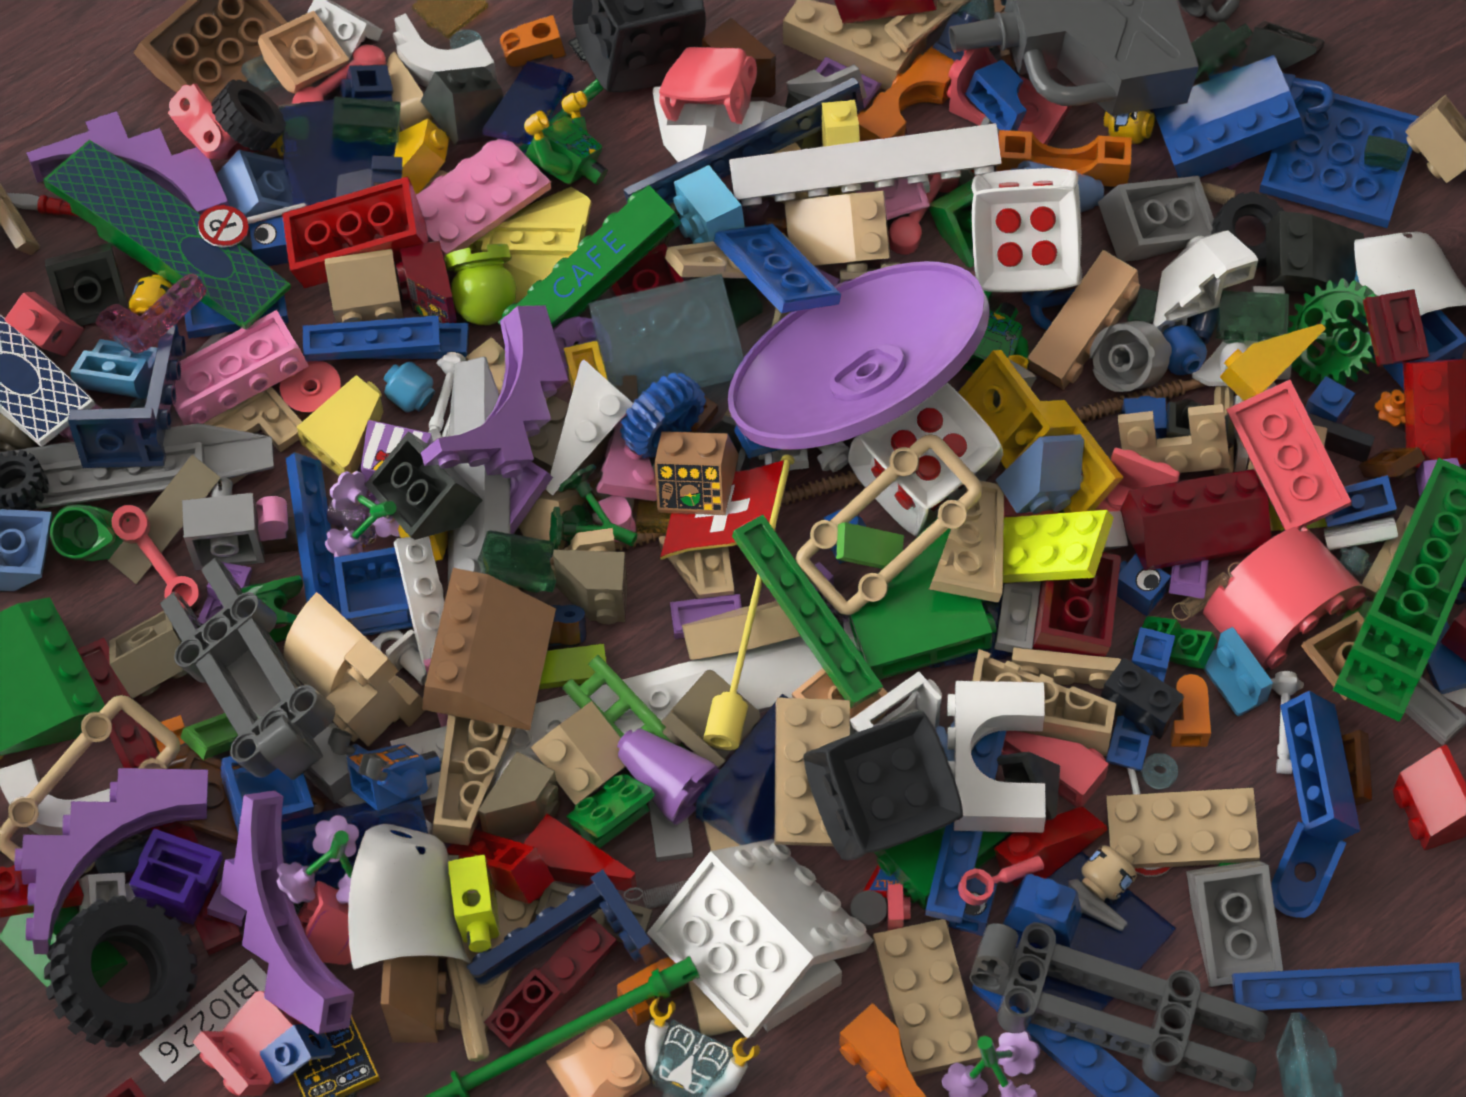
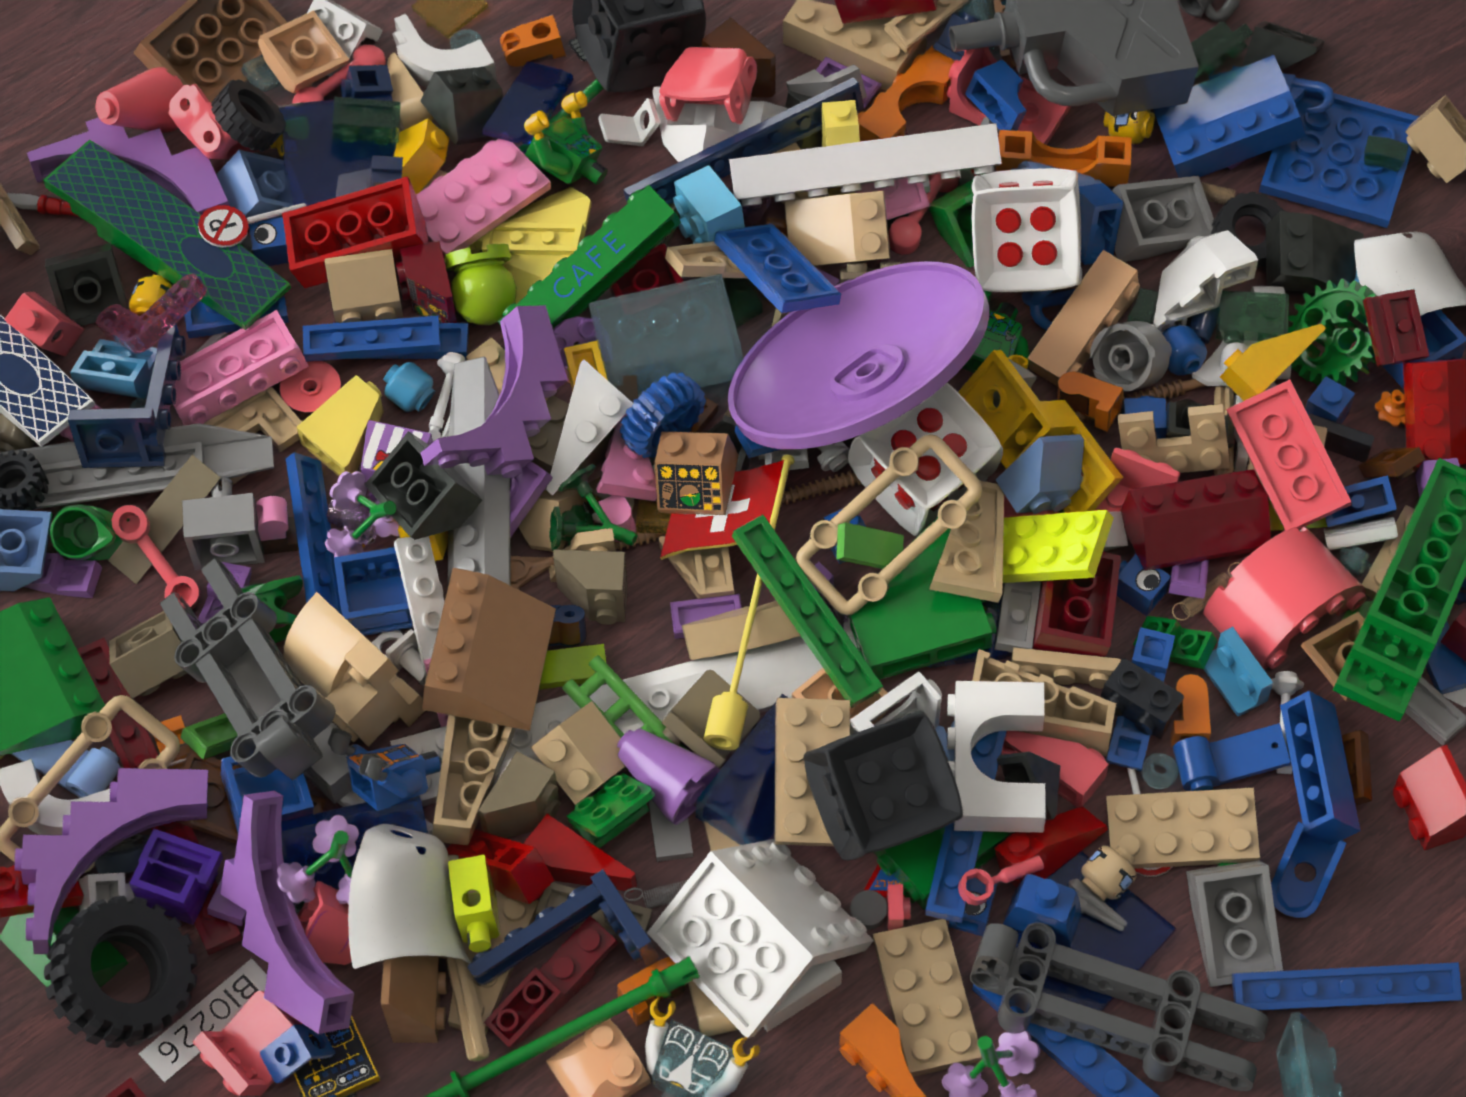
(68, 577): none -> medium lavender slope
(87, 776): none -> light blue door
(141, 101): none -> coral cone
(518, 561): clear green bracket -> none
(630, 129): none -> white bracket
(1091, 397): none -> orange leg
(1099, 221): none -> blue arch
(1230, 759): none -> blue door

